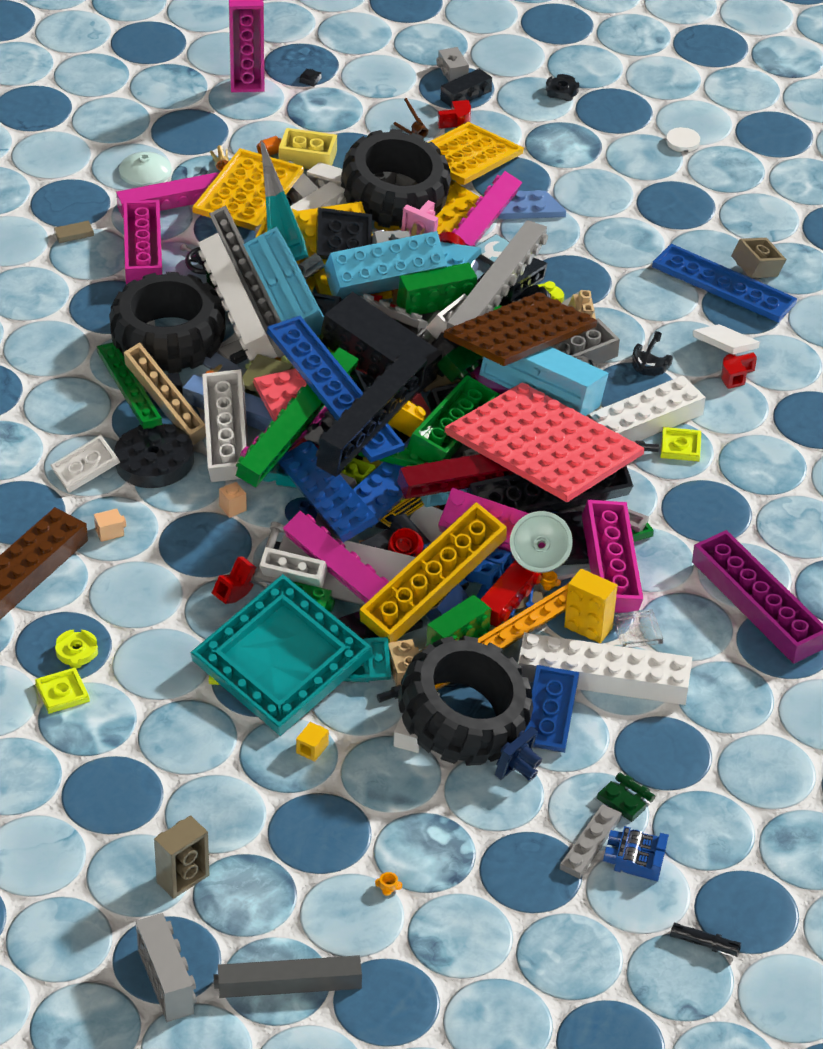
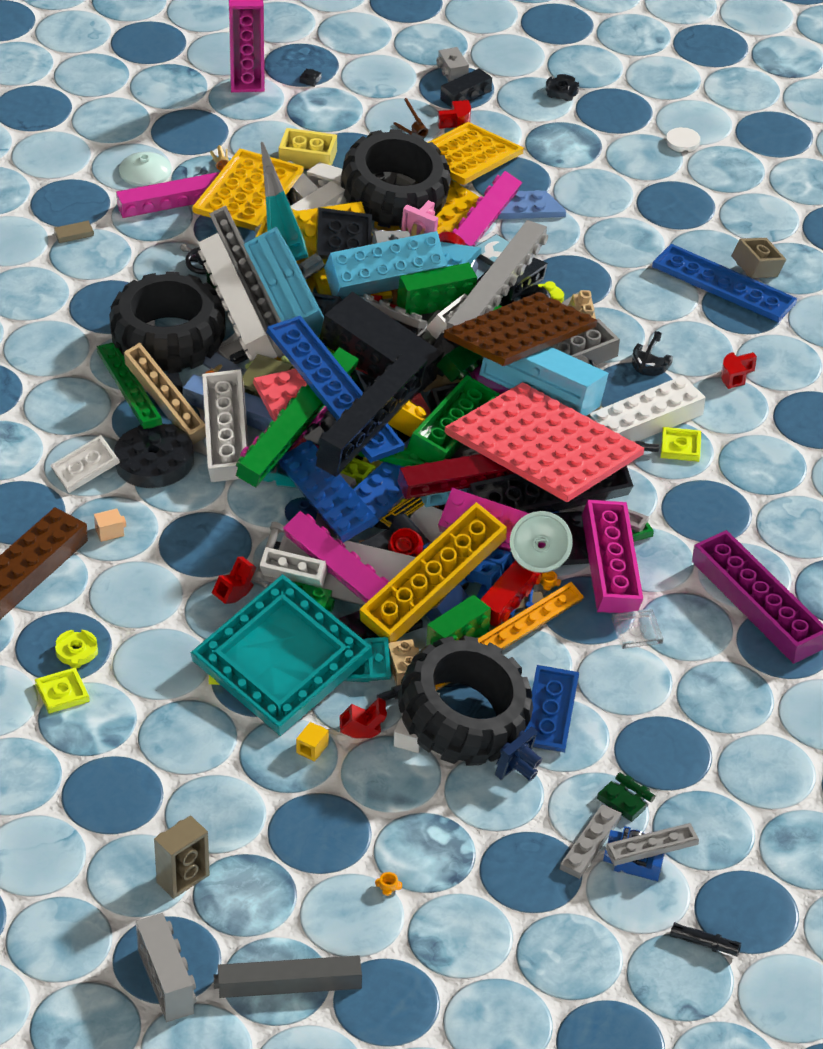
(142, 239): dark pink brick -> none
(232, 499): light nougat brick -> none
(272, 145): orange brick -> none
(363, 723): none -> red brick
(590, 605): yellow brick -> none
(610, 667): white brick -> none
(652, 844): none -> light grey tile
(726, 339): white tile -> none

